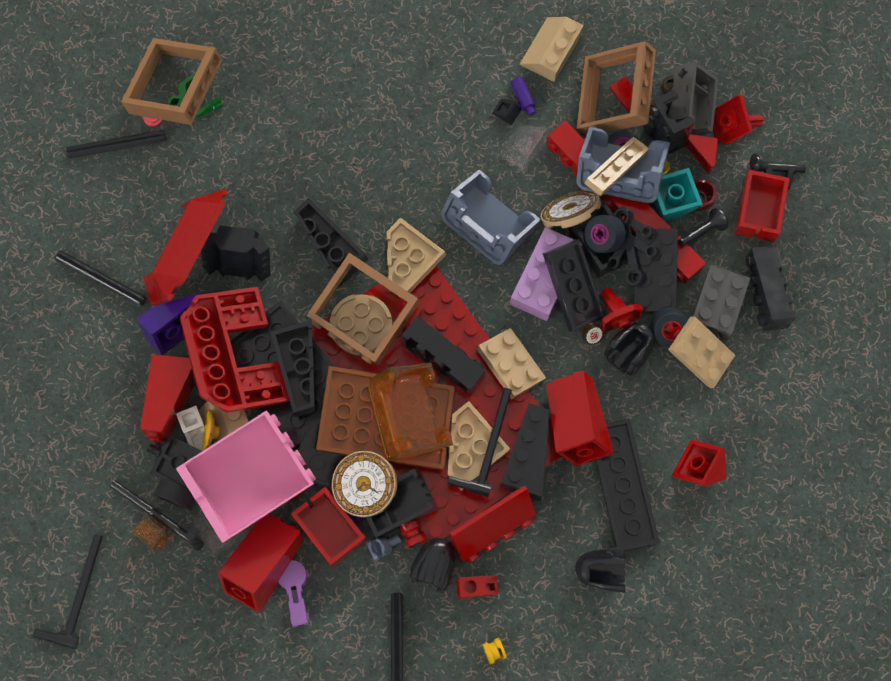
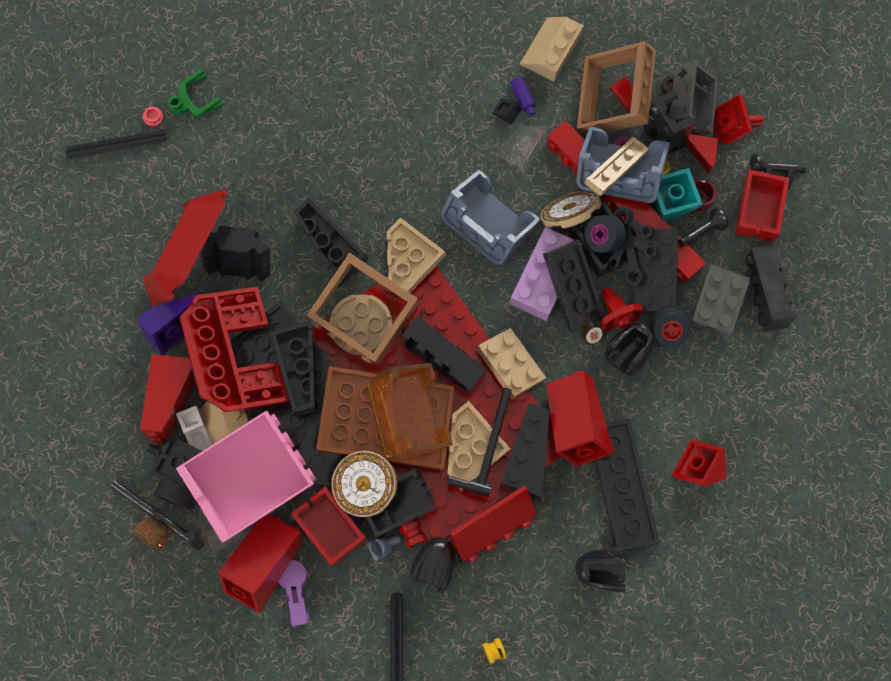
(67, 637): black bar -> none
(100, 278): black axle -> none
(196, 92): medium nougat window -> none
(210, 430): yellow dish -> none
(476, 587): red leg -> none
(701, 352): tan plate -> none

